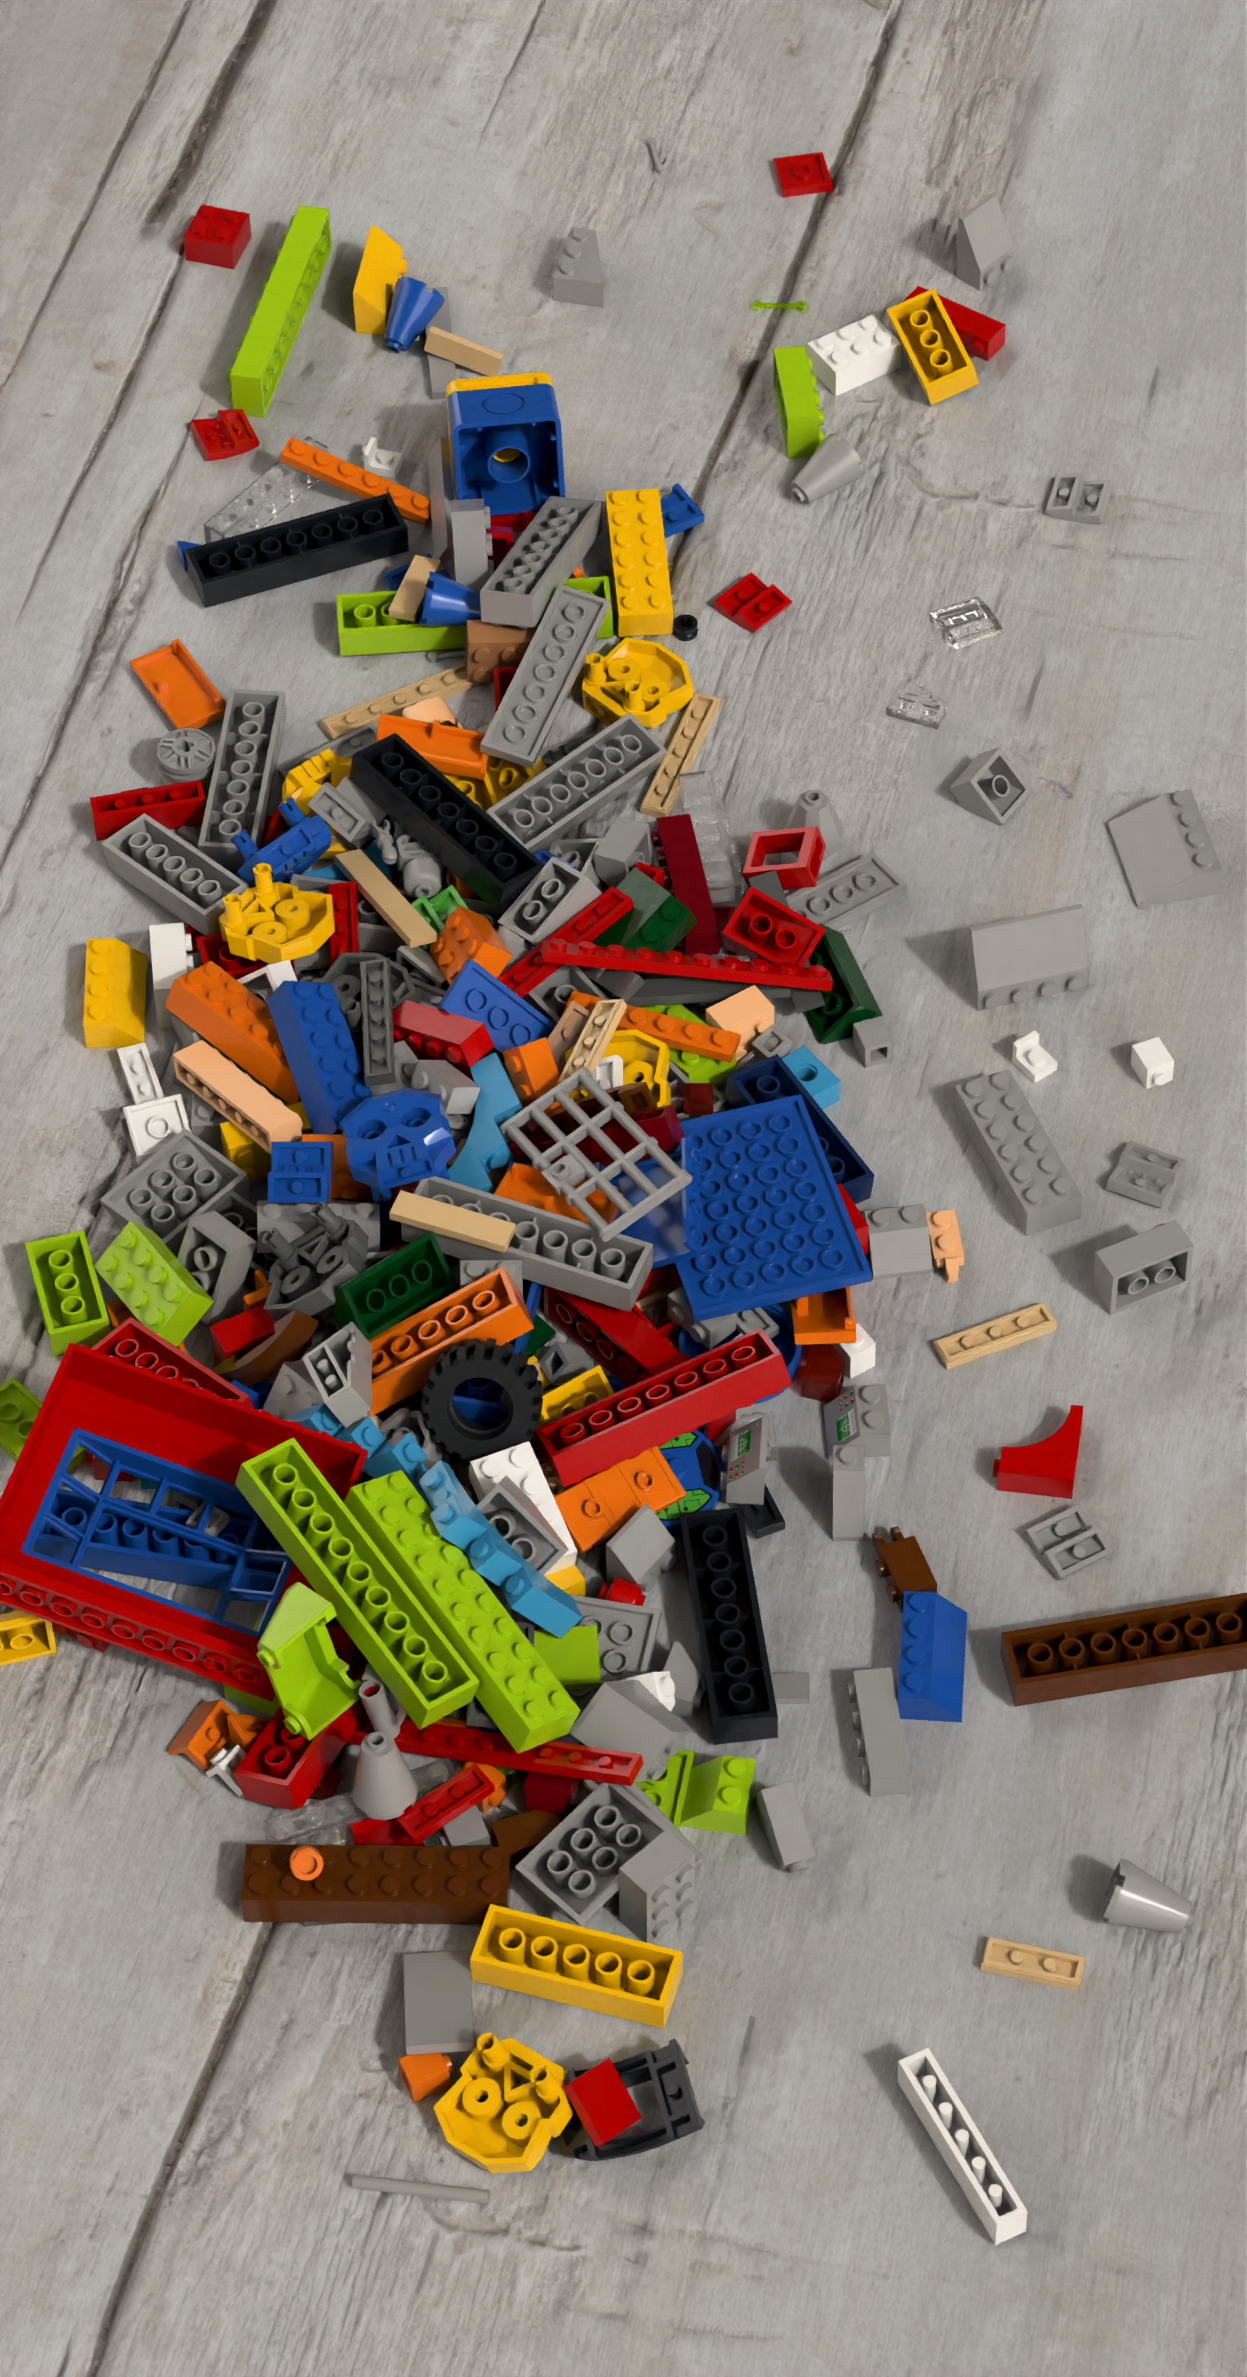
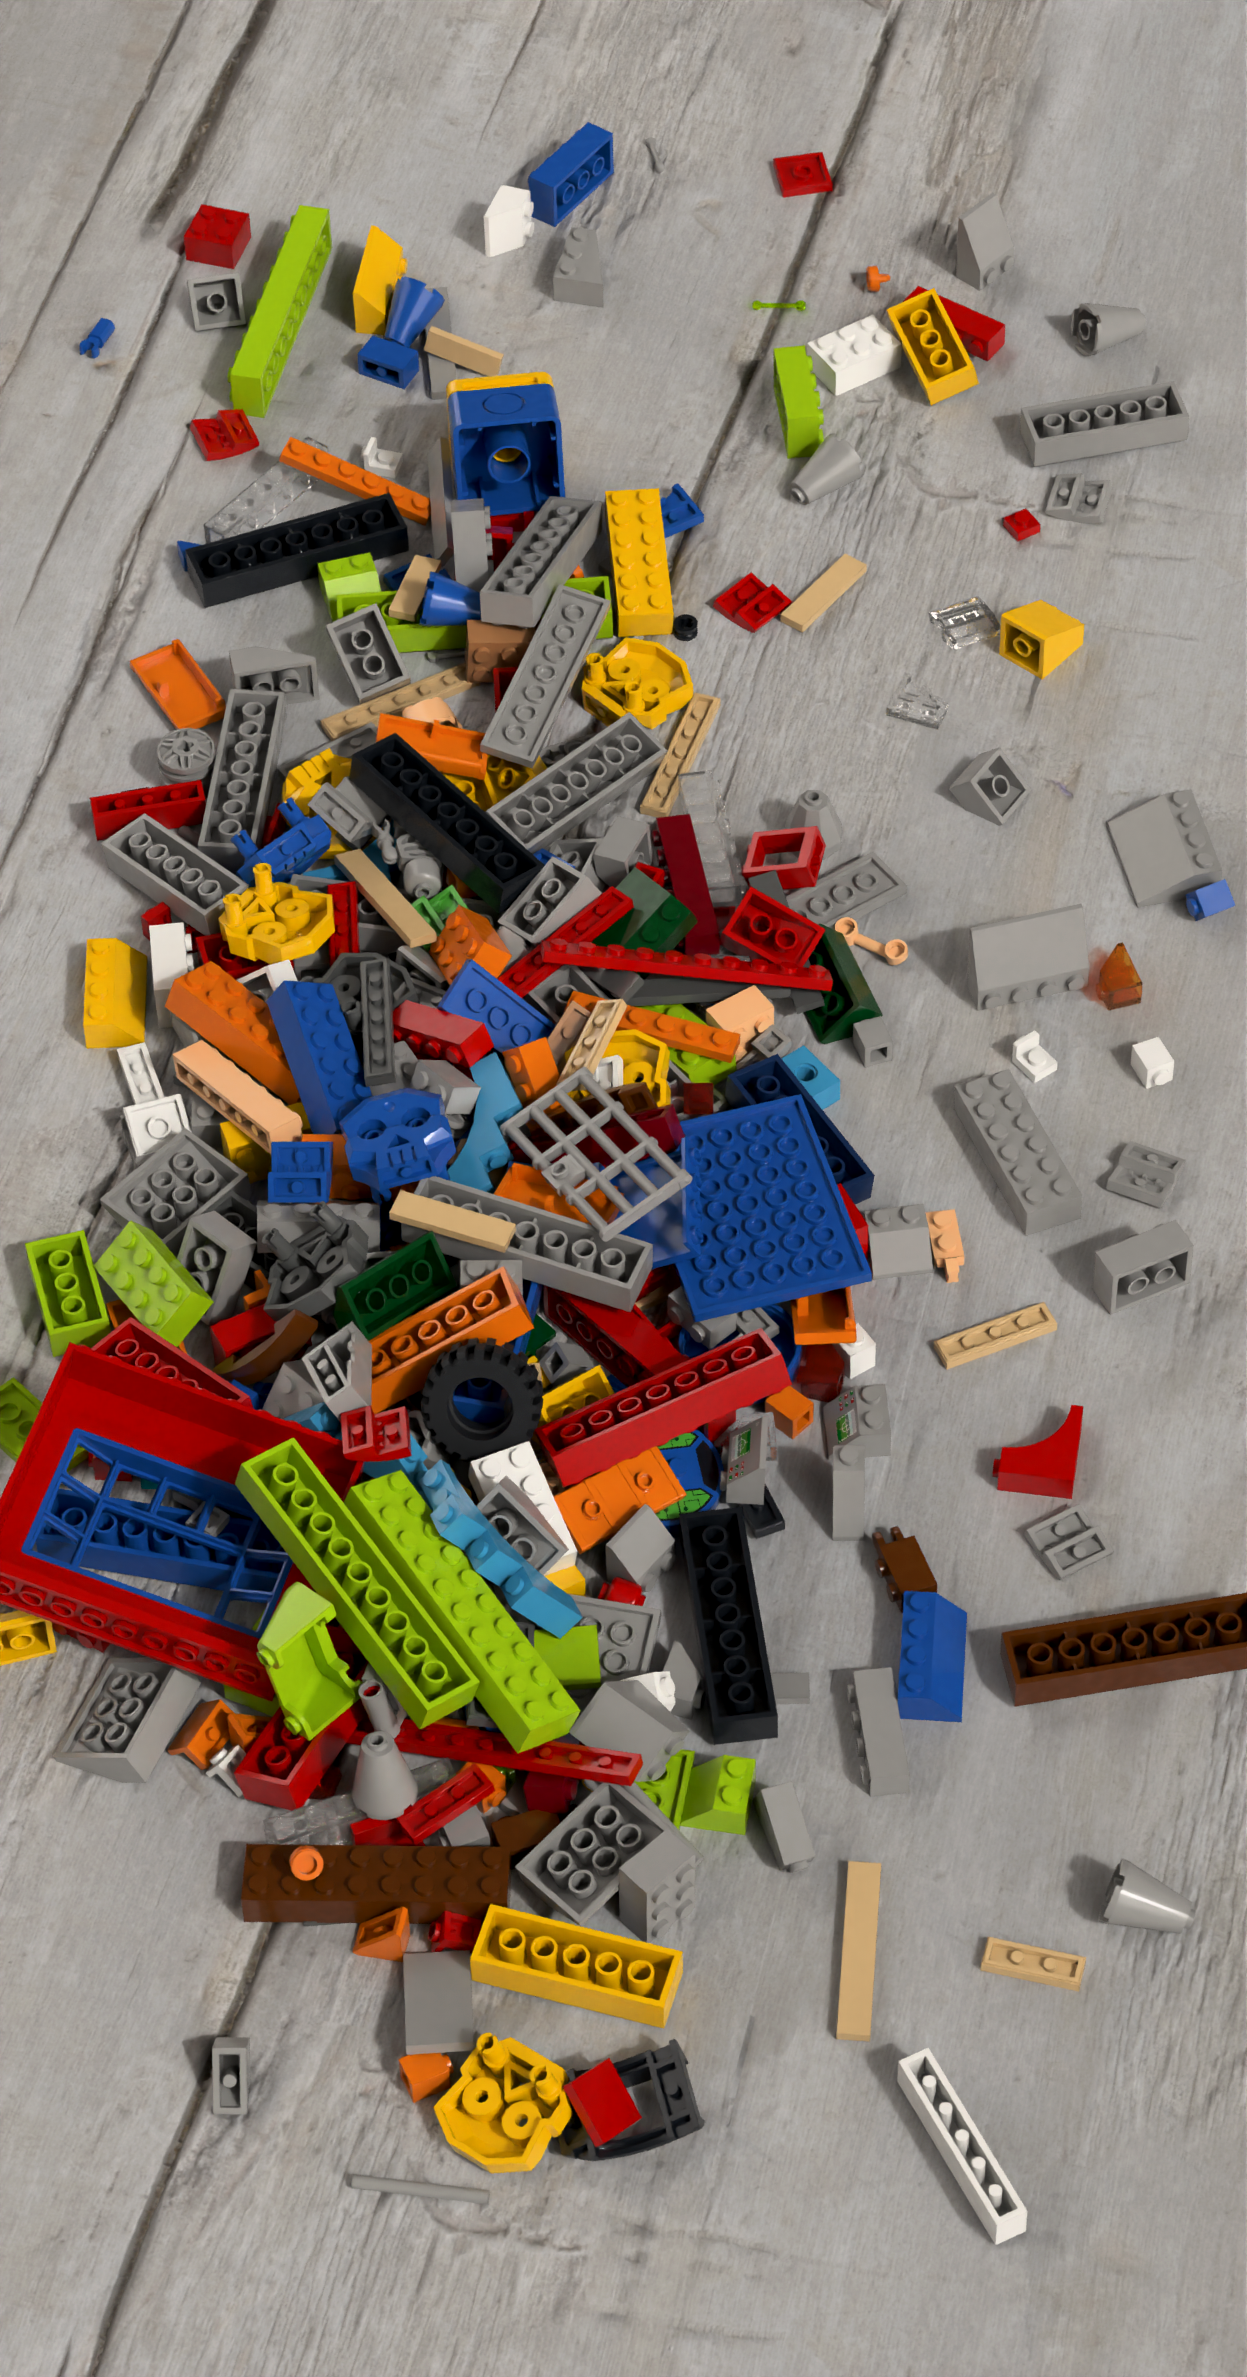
(97, 337): none -> blue bar
(128, 1719): none -> light grey slope
(155, 916): none -> red plate
(216, 301): none -> light grey slope
(231, 2075): none -> light grey slope
(275, 671): none -> light grey slope
(347, 576): none -> lime slope
(368, 654): none -> light grey brick
(375, 1436): none -> red slope
(384, 1936): none -> orange slope
(388, 362): none -> blue brick
(454, 1932): none -> red bracket
(508, 220): none -> white slope
(571, 174): none -> blue brick
(790, 1410): none -> orange brick
(823, 592): none -> tan tile
(859, 1951): none -> tan tile
(874, 279): none -> orange tile
(894, 951): none -> light nougat bar
(1021, 524): none -> red plate
(1039, 637): none -> yellow slope
(1104, 326): none -> light grey cone
(1104, 423): none -> light grey brick
(1119, 980): none -> clear orange slope
(1209, 900): none -> brick

